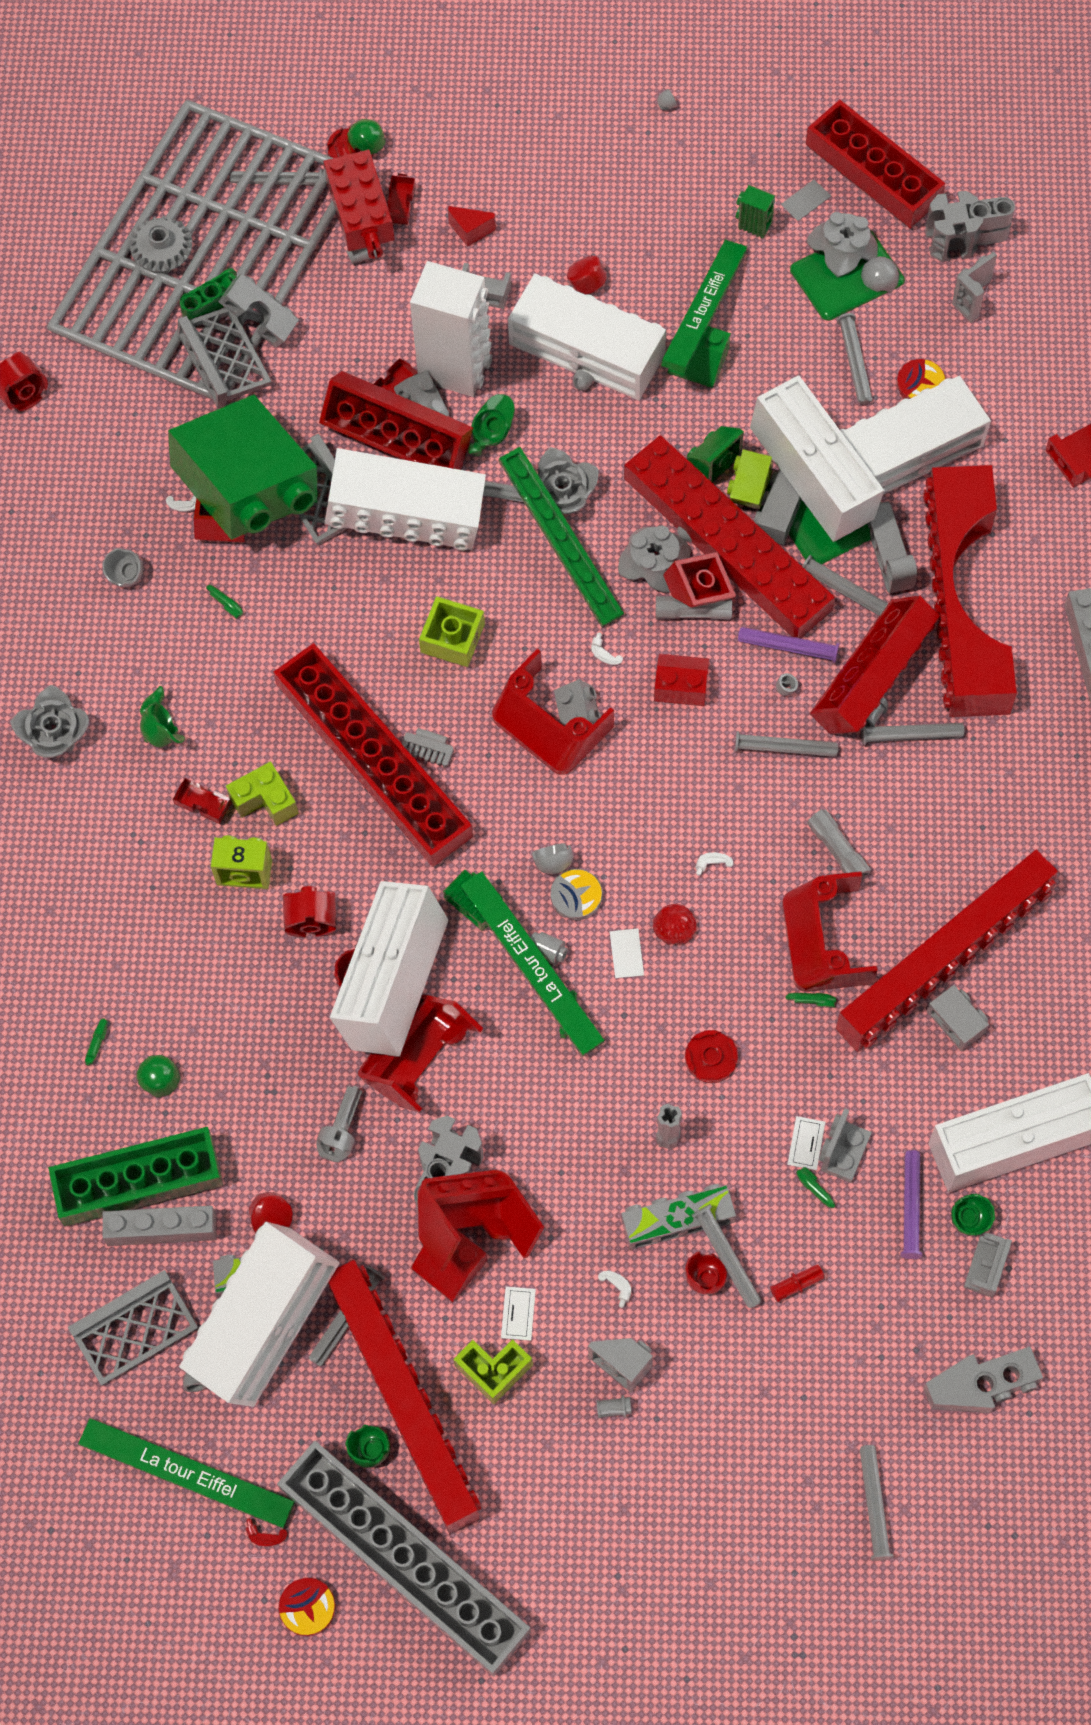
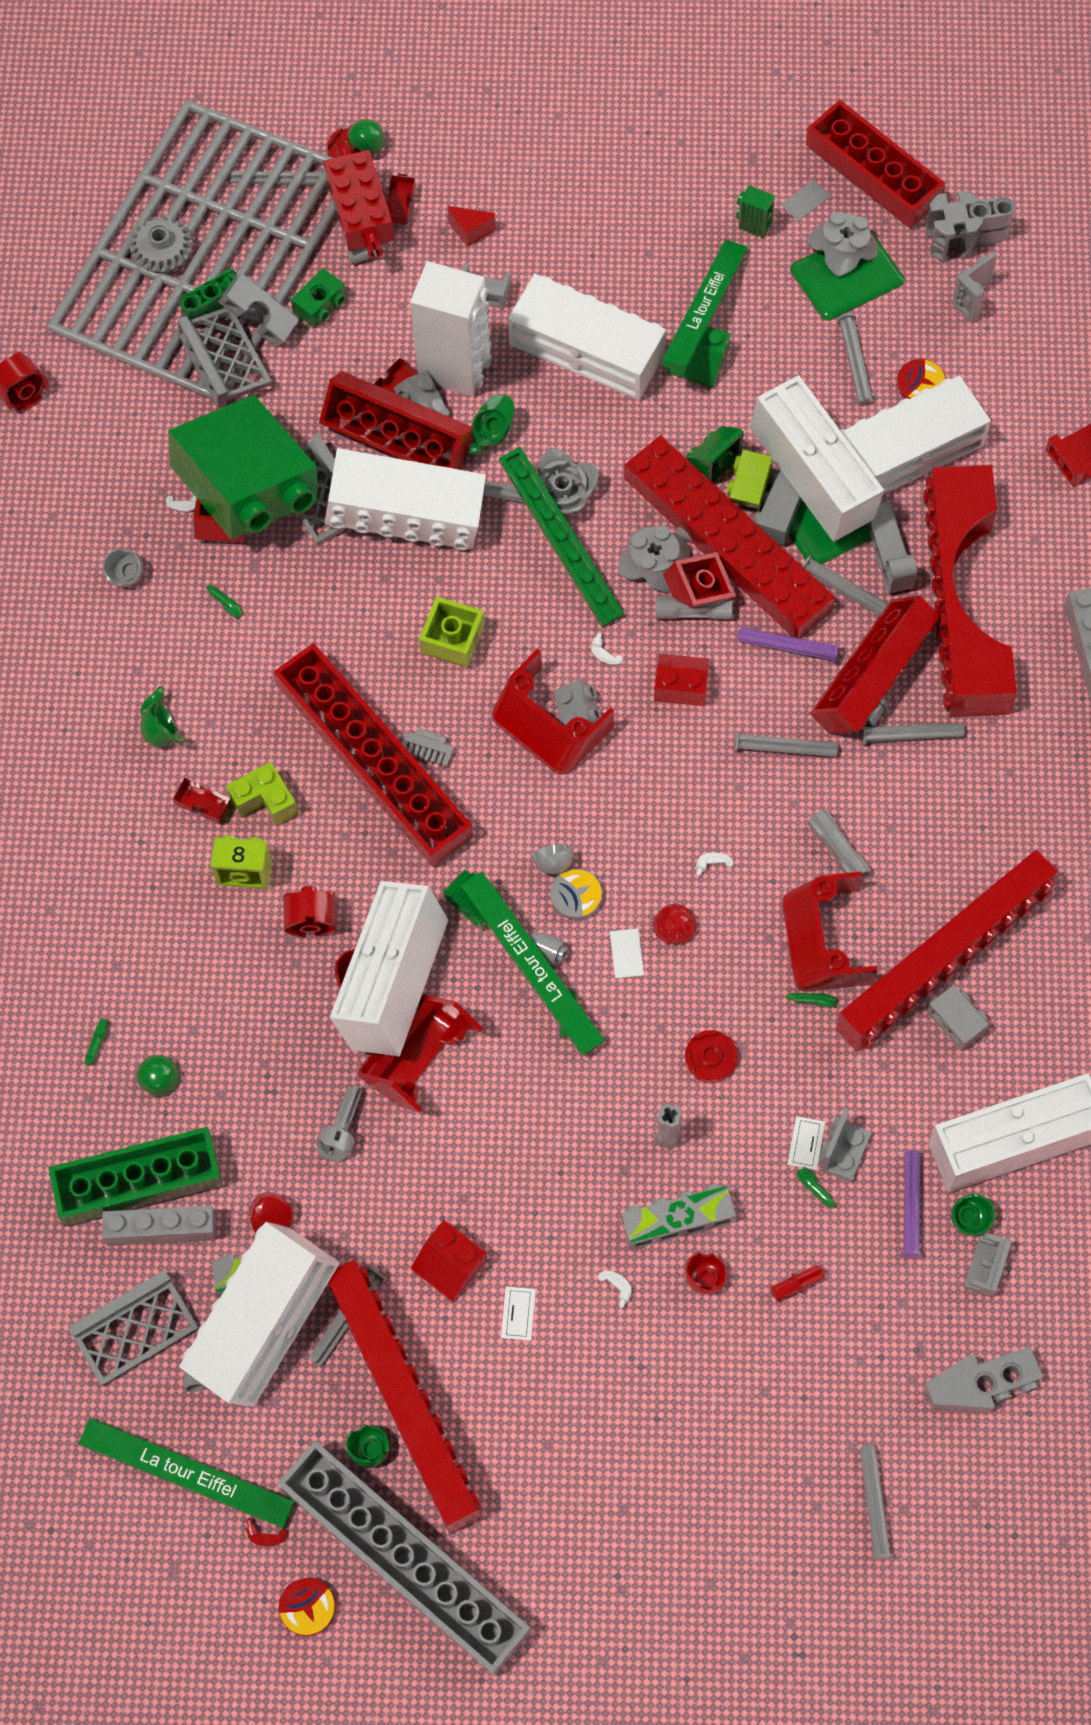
(50, 709): light grey brick -> none
(323, 286): none -> green brick
(449, 1151): light grey connector -> none
(471, 1201): red windscreen -> none
(494, 1375): lime brick -> none
(582, 380): light grey hinge -> none
(587, 275): red hair -> none
(614, 1407): light grey pin -> none
(622, 1360): light grey slope -> none
(666, 100): light grey hinge -> none
(727, 1256): light grey axle -> none
(785, 681): light grey hinge -> none
(880, 274): light grey hair -> none

